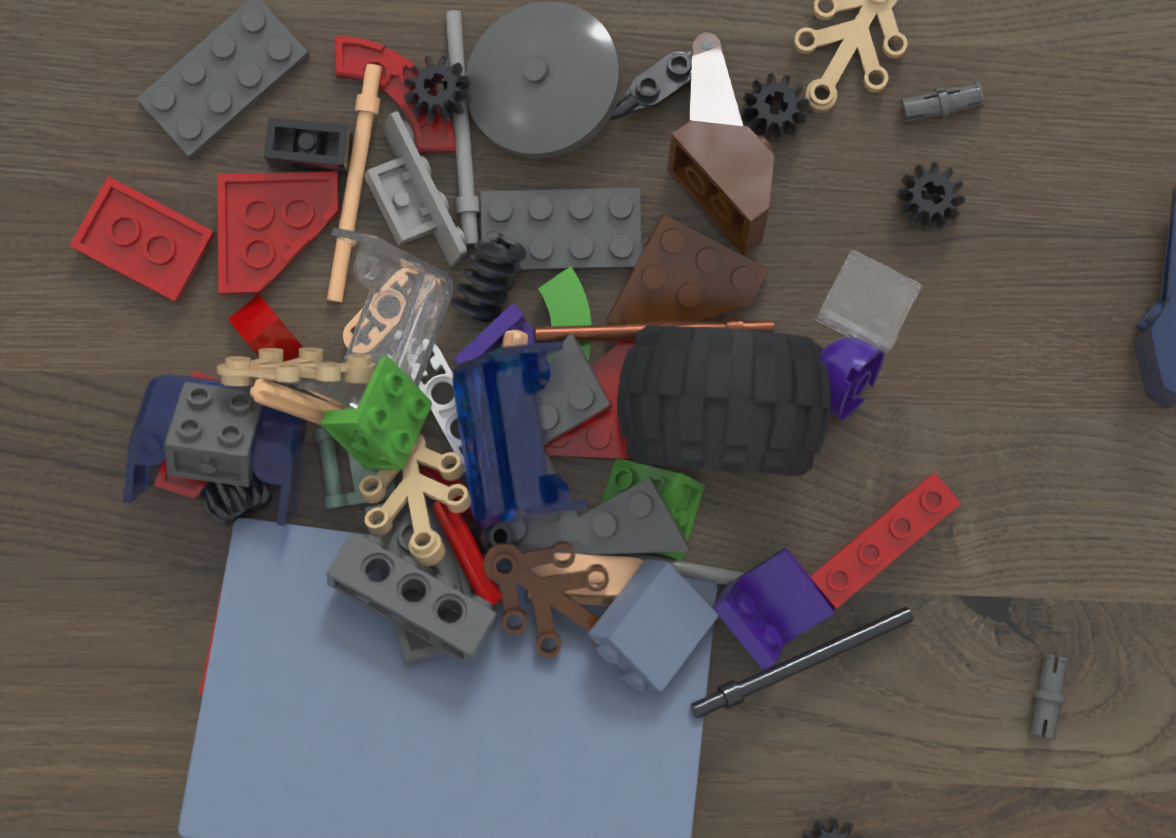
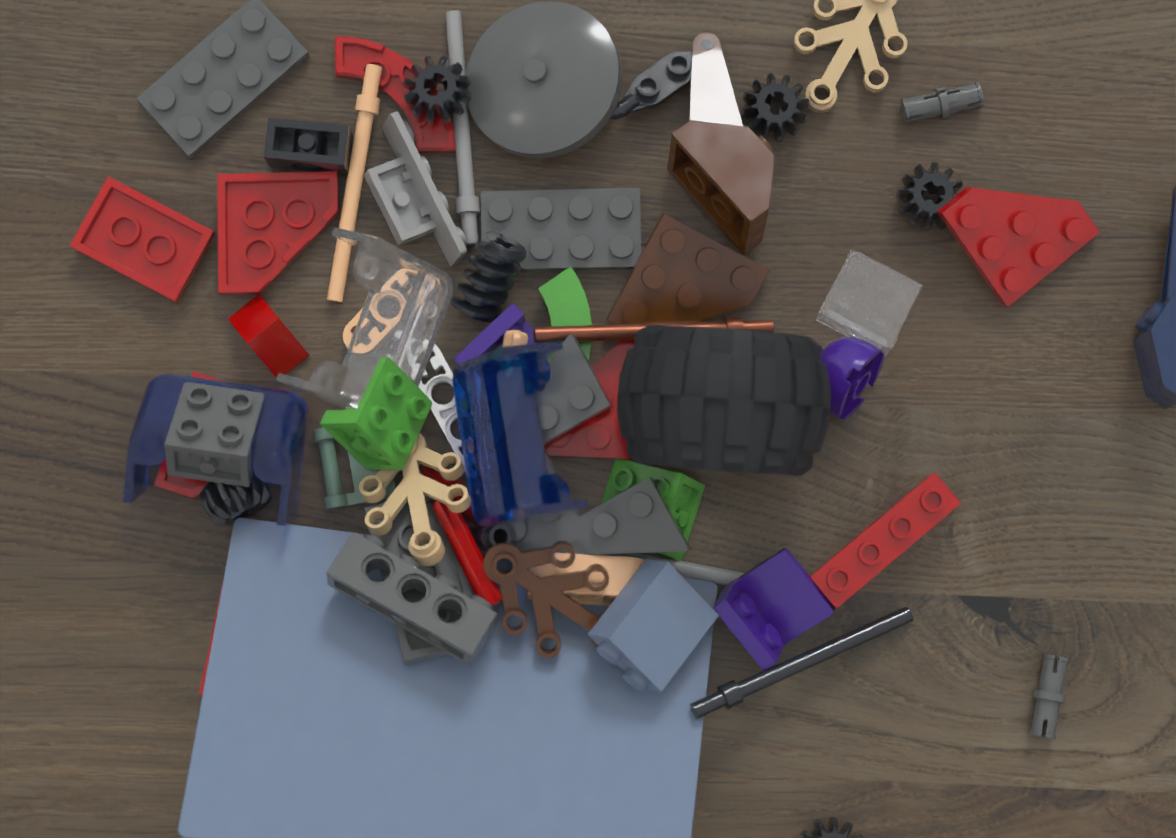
(270, 365): tan plant -> none
(290, 401): light nougat axle -> none
(1016, 236): none -> red plate

